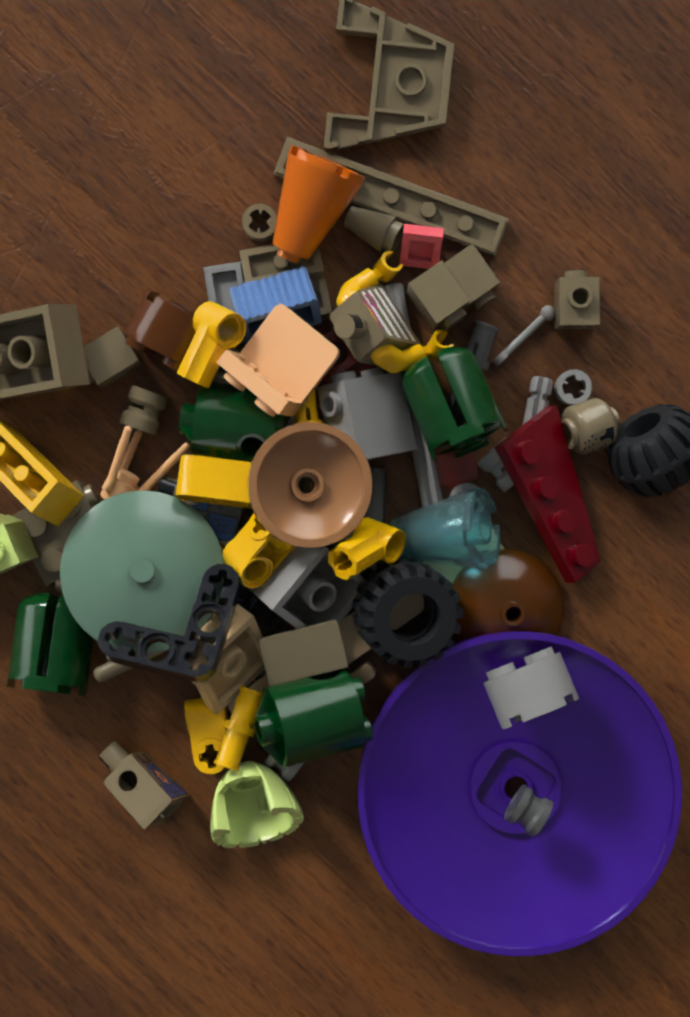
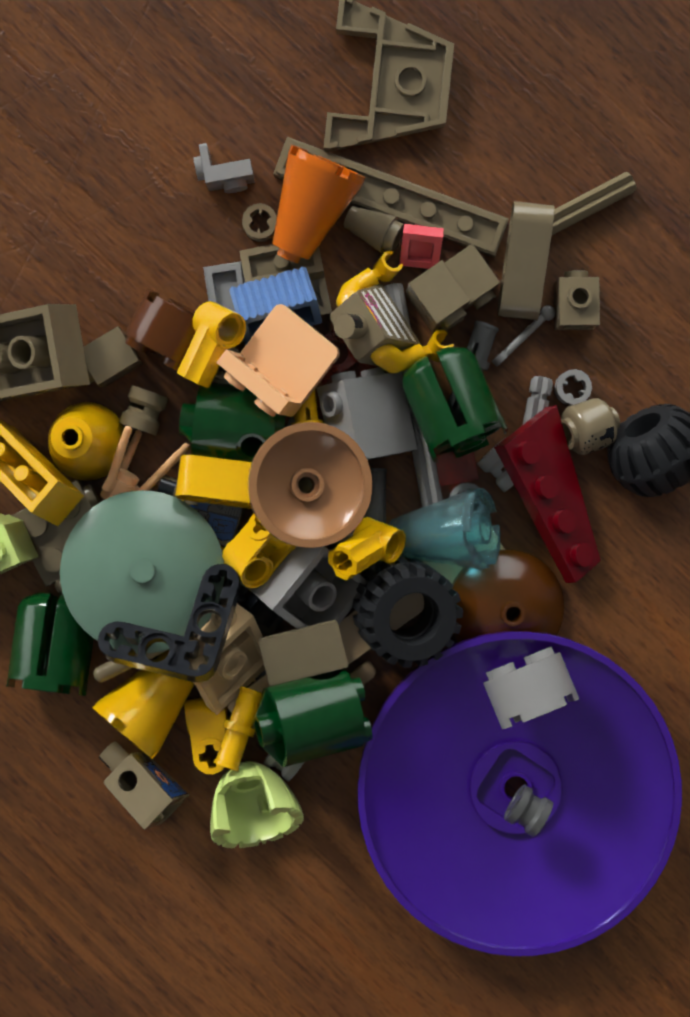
(96, 444): none -> yellow cone
(145, 707): none -> yellow cone
(228, 176): none -> light grey bracket
(525, 260): none -> dark tan beam
(593, 201): none -> dark tan axle

